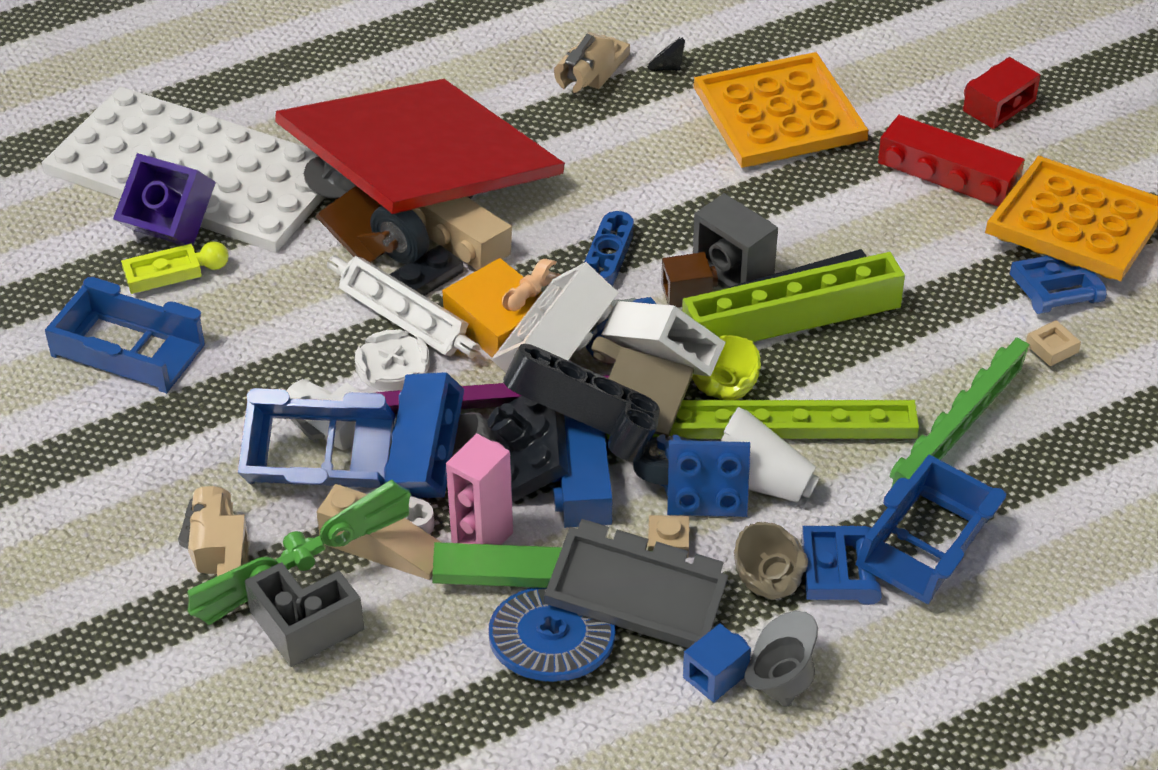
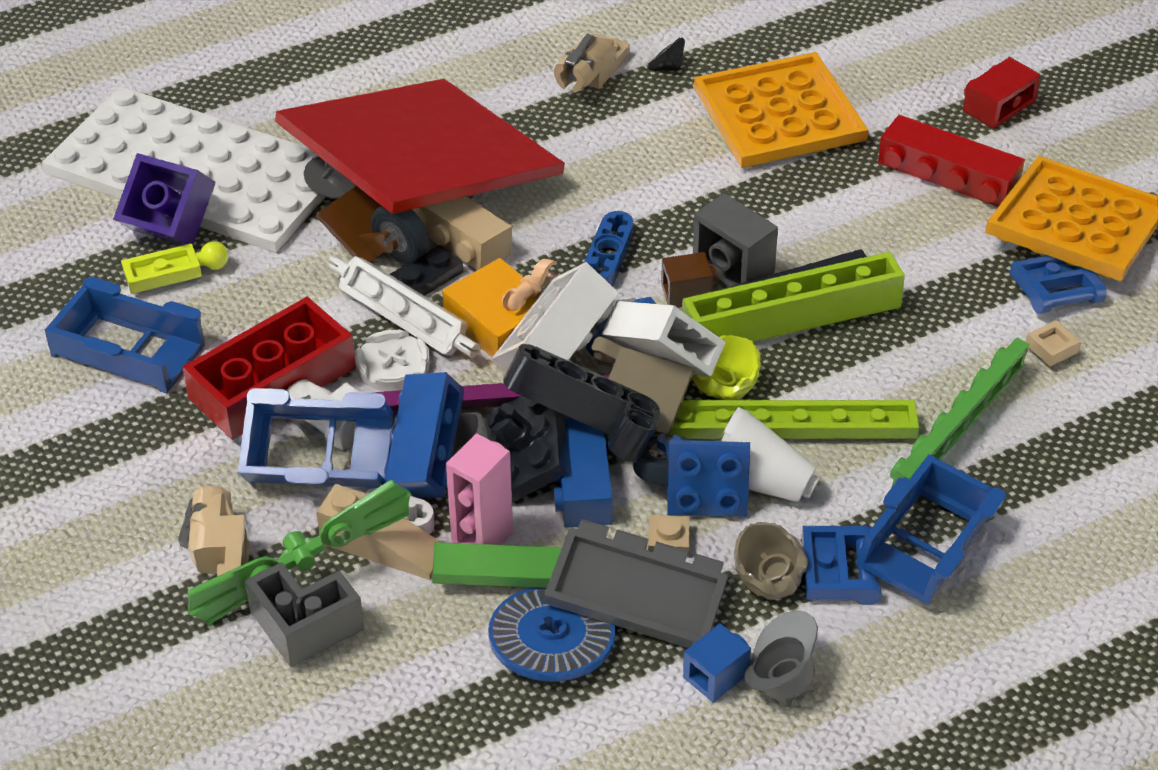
(270, 355): none -> red brick

